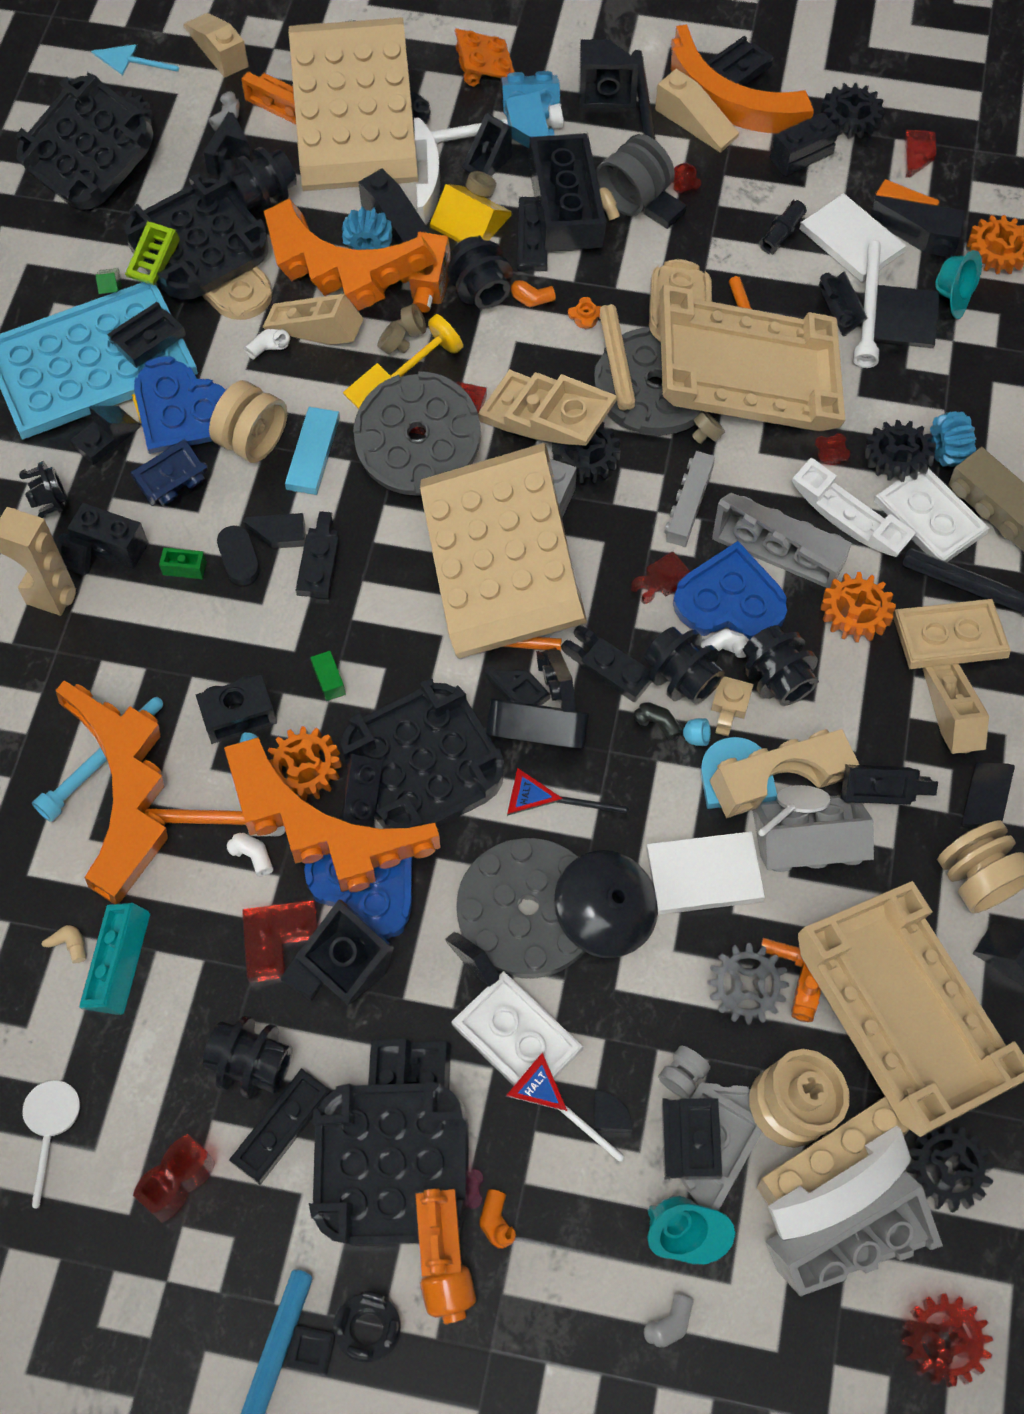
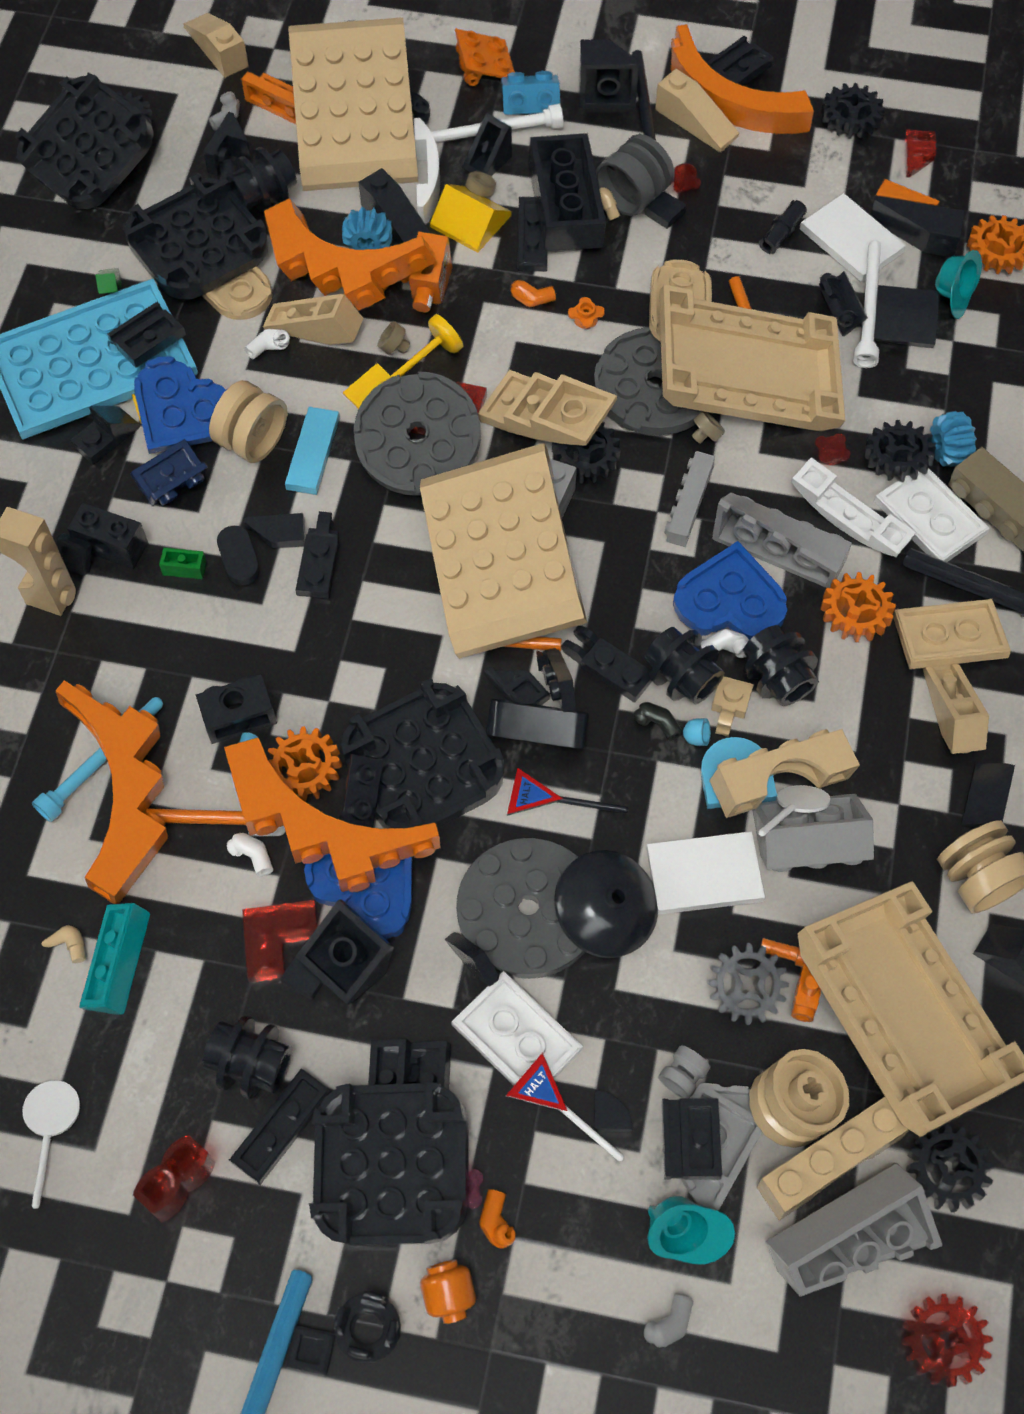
(44, 489): black piece -> none
(119, 58): medium azure piece -> none
(150, 234): lime slope -> none
(328, 676): green piece -> none
(412, 320): dark tan tile -> none
(438, 1232): orange hinge -> none
(480, 272): black piece -> none
(527, 117): dark azure slope -> none
(617, 357): tan axle -> none
(661, 576): clear red plate -> none
(804, 144): black brick -> none
(847, 1193): white slope -> none
(885, 784): black hinge -> none

